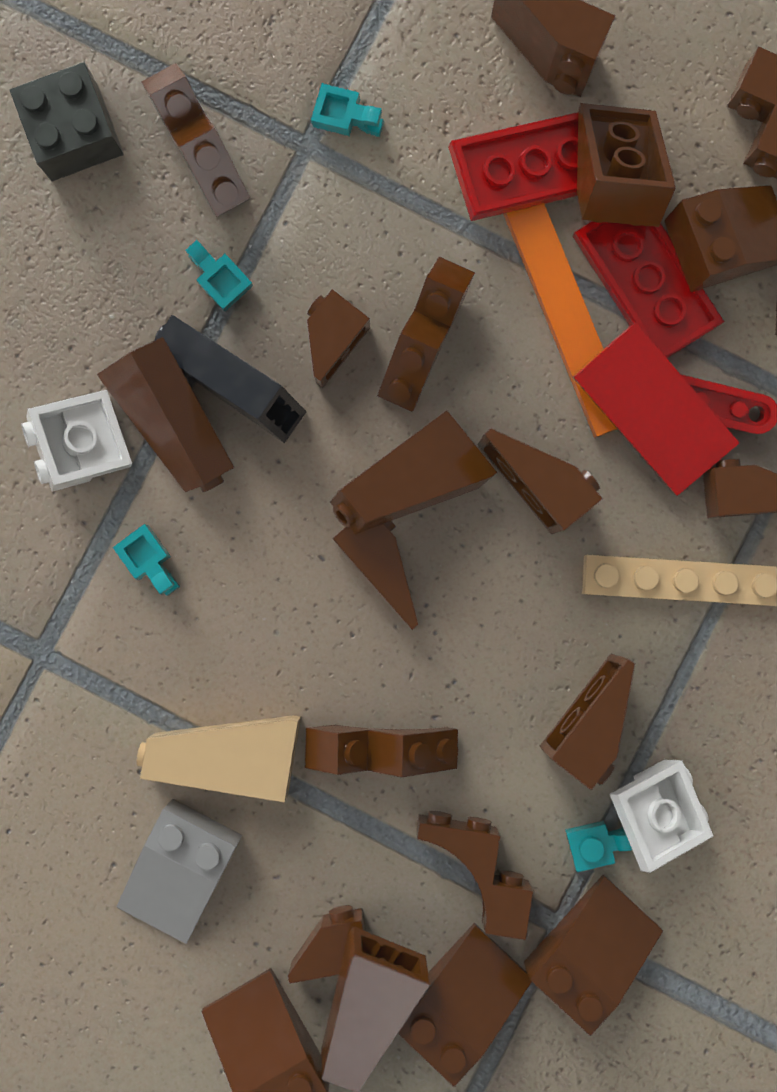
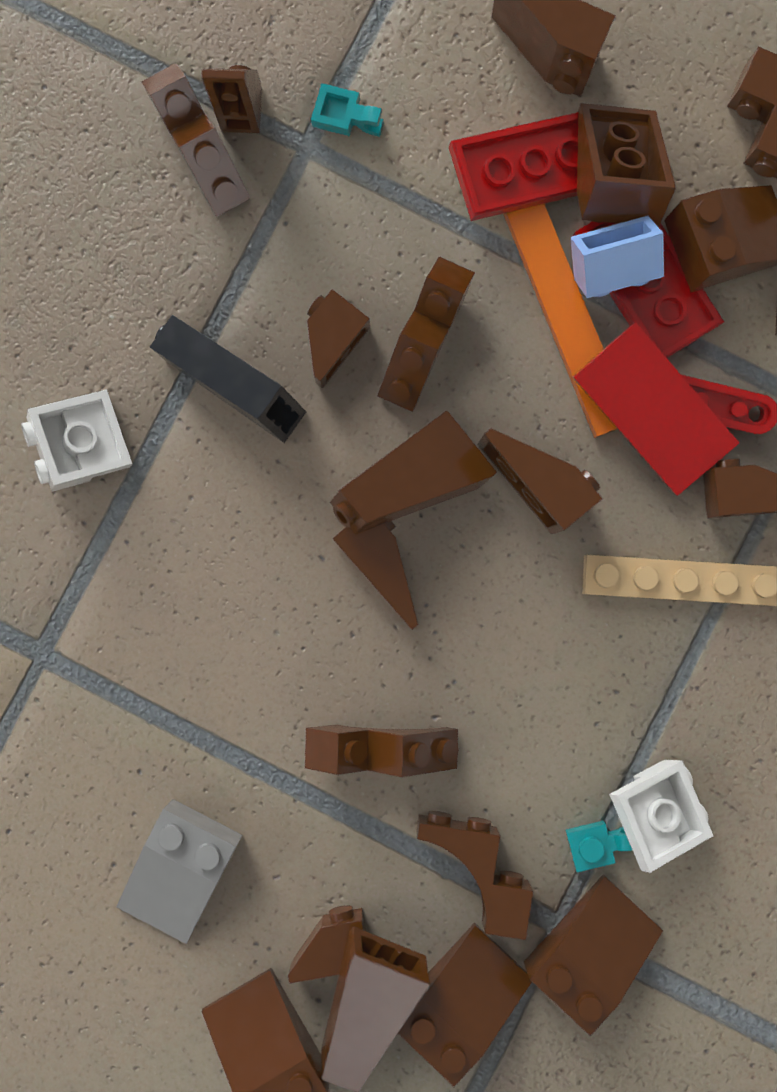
(66, 122): pearl dark grey brick -> none
(144, 556): teal plate -> none
(168, 415): reddish brown slope -> none
(221, 278): teal plate -> none
(226, 758): tan slope -> none
(235, 98): none -> reddish brown slope
(591, 728): reddish brown slope -> none
(618, 256): none -> light blue brick

